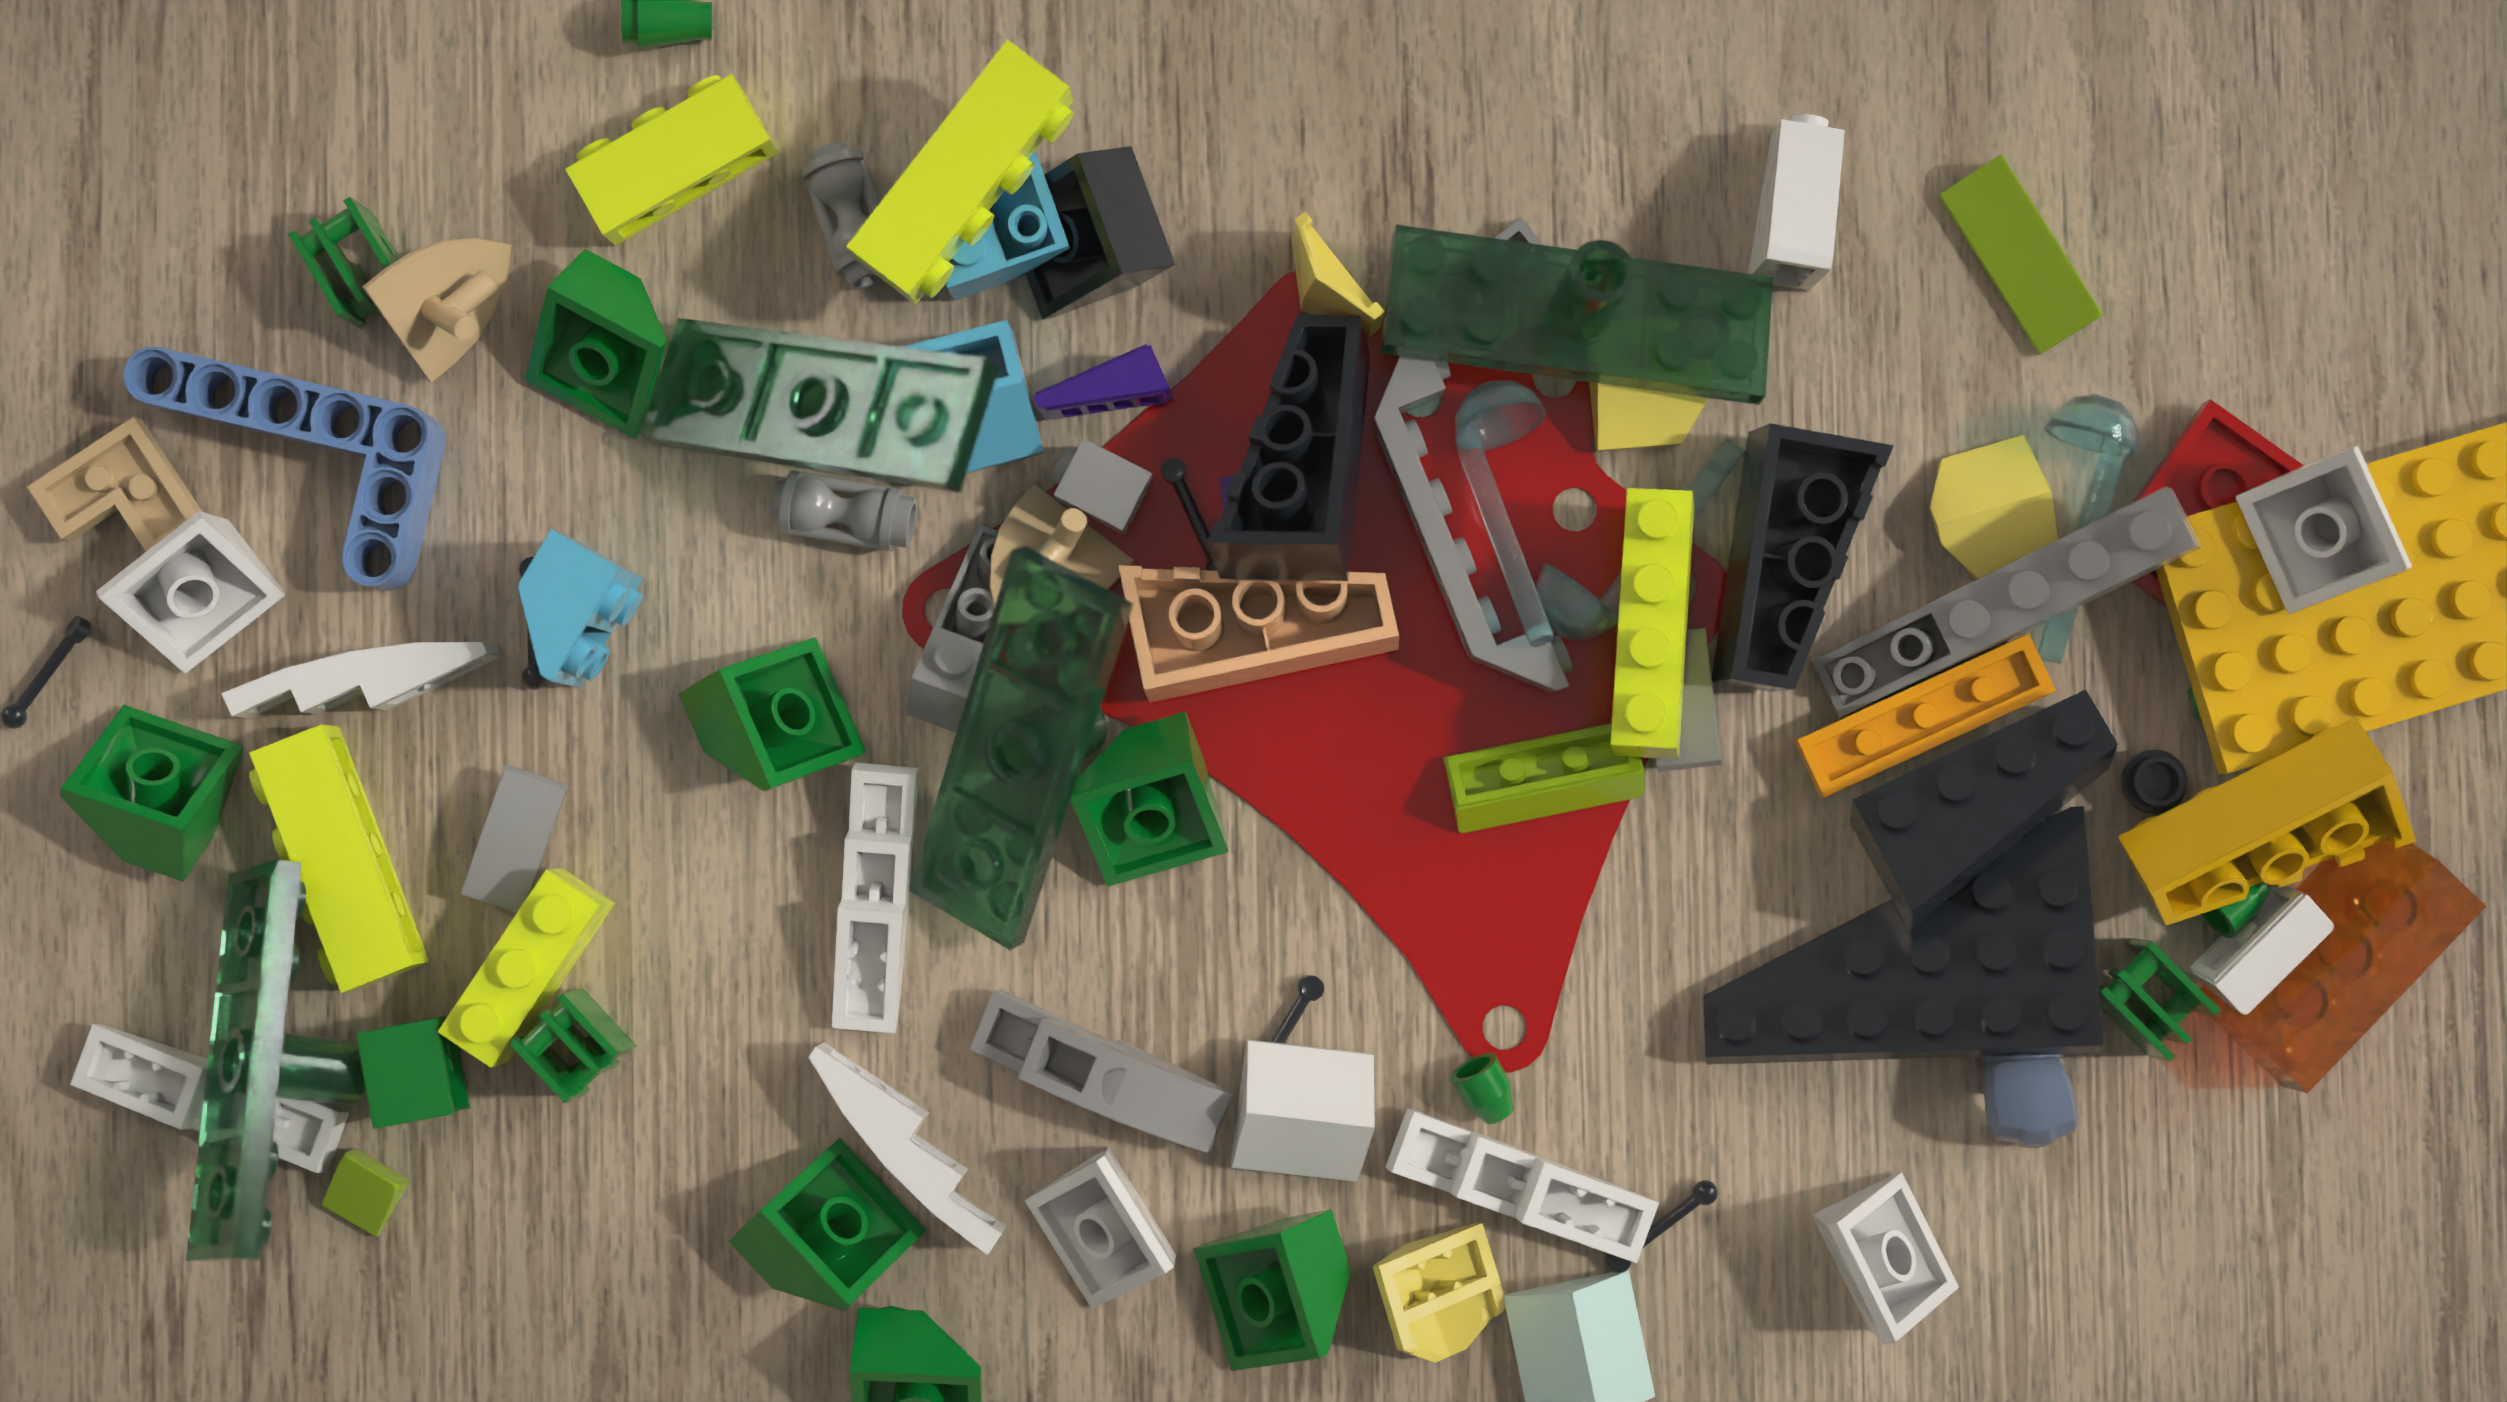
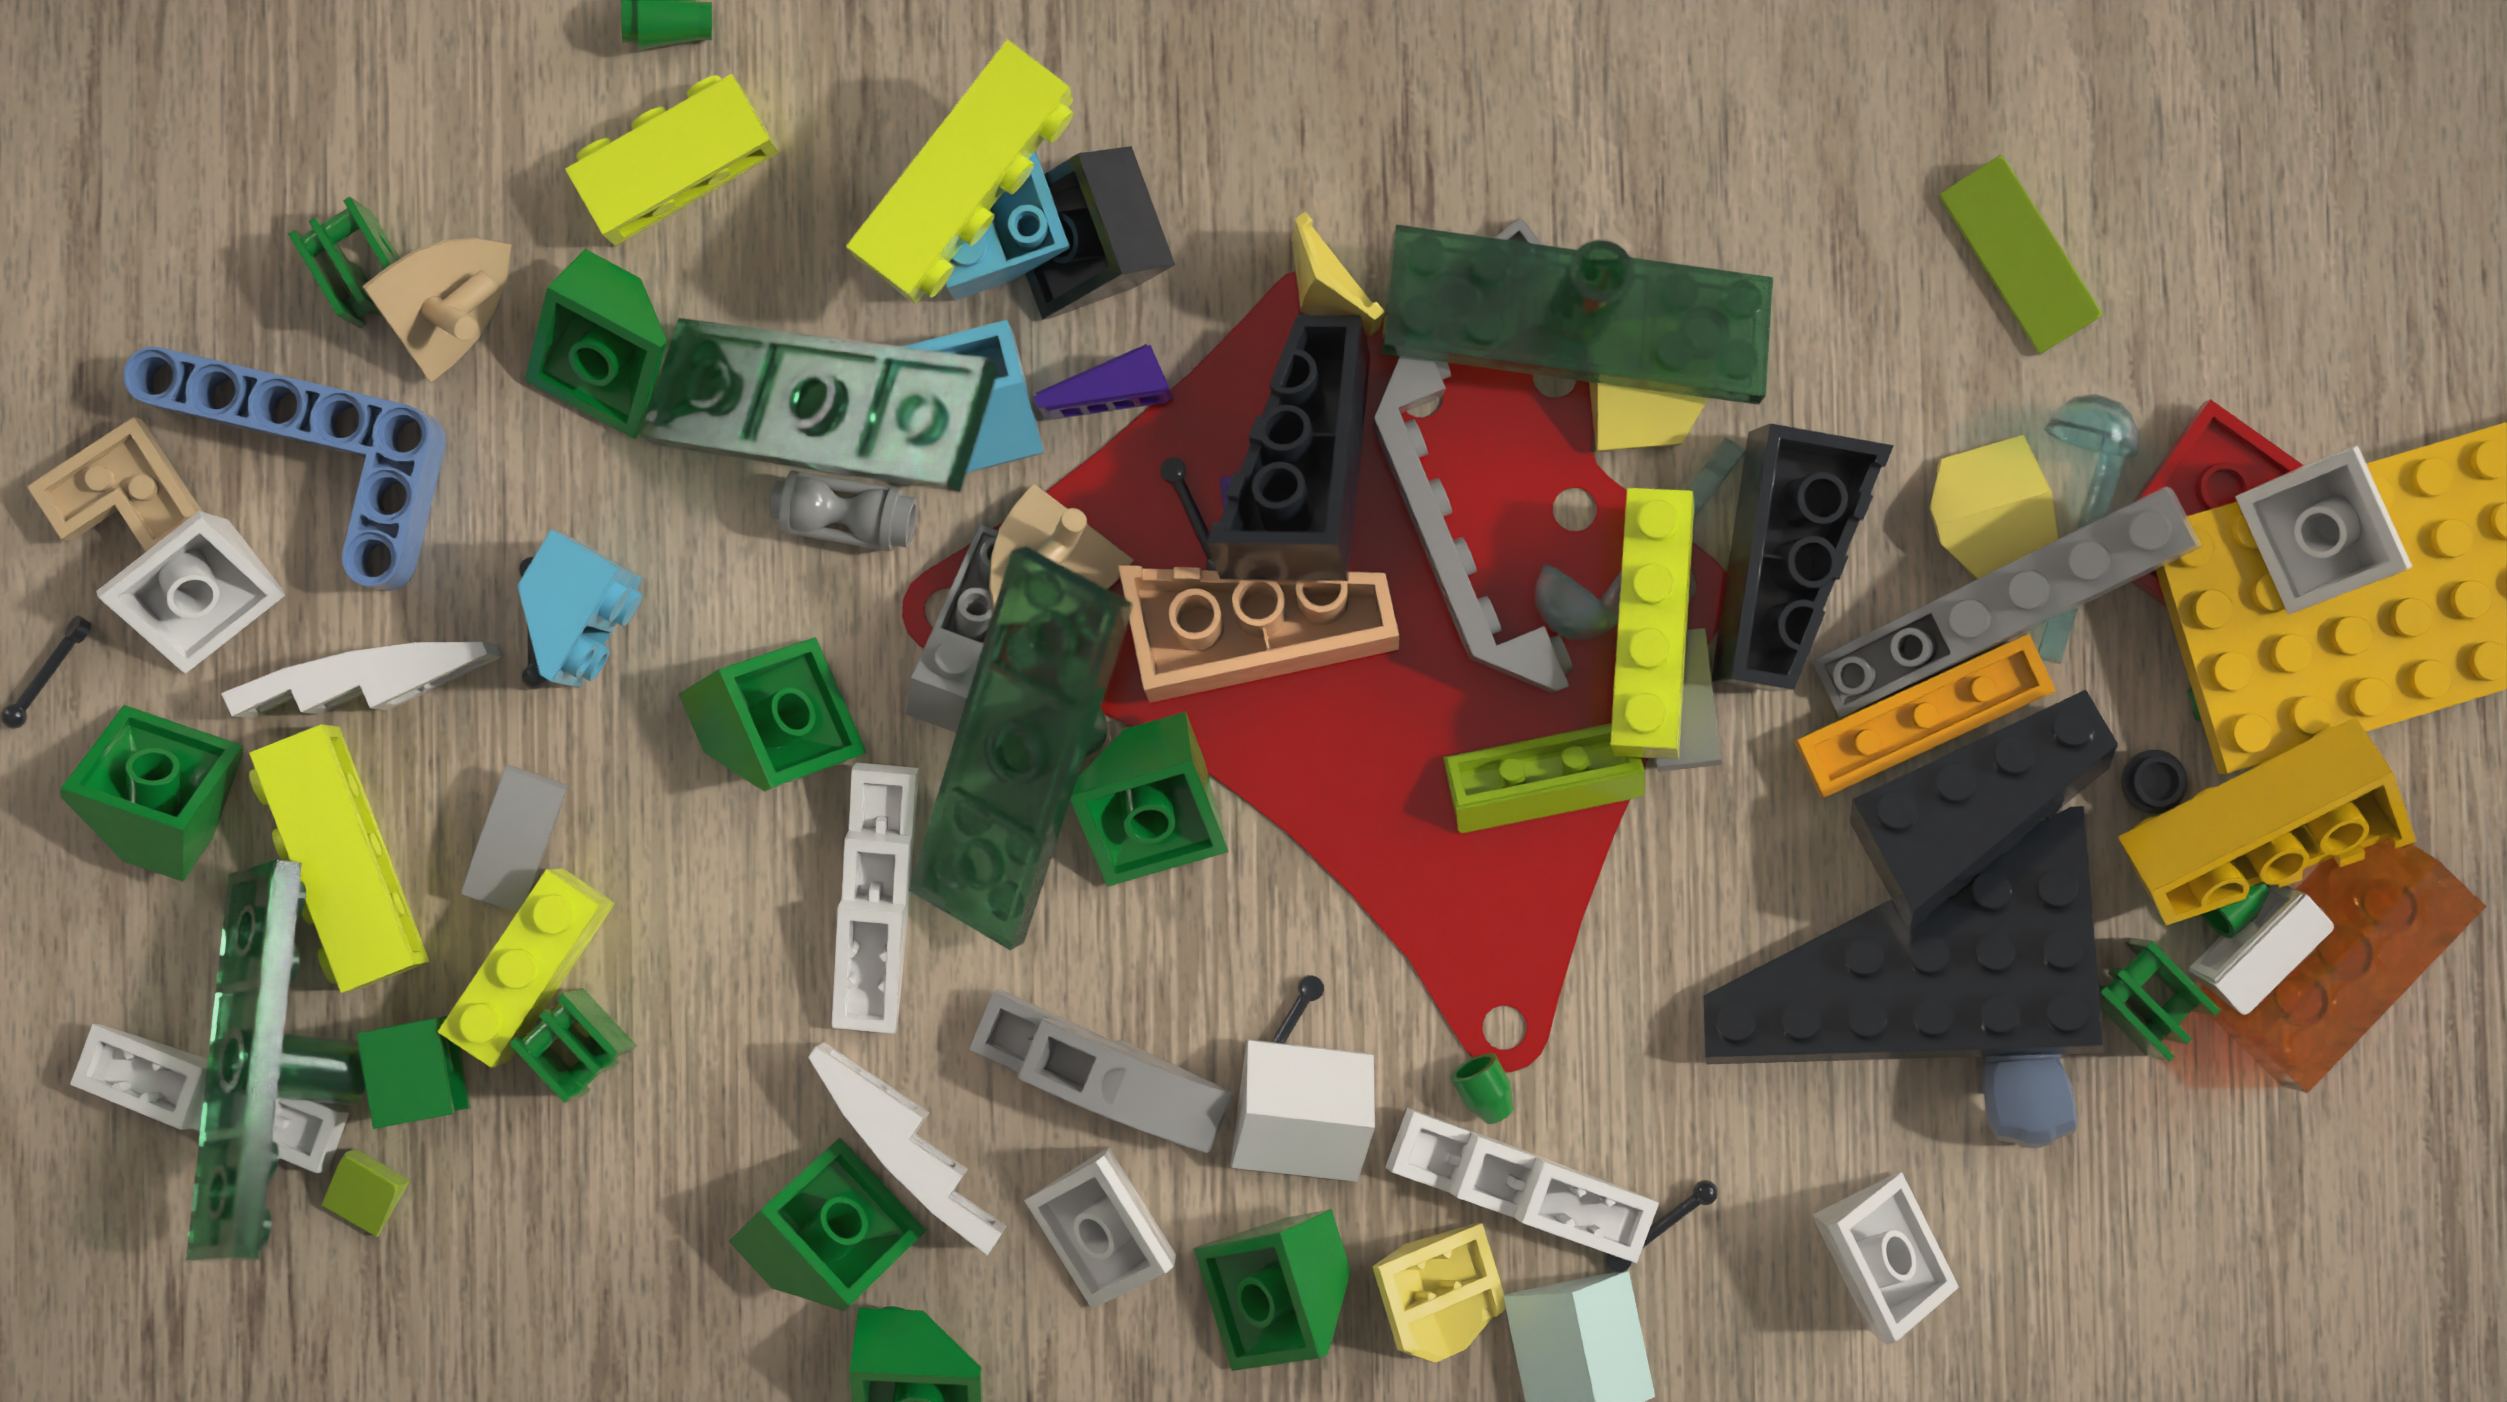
(839, 180): light grey piece -> none
(1101, 485): light grey brick -> none
(1486, 420): clear light blue piece -> none
(1798, 203): white slope -> none

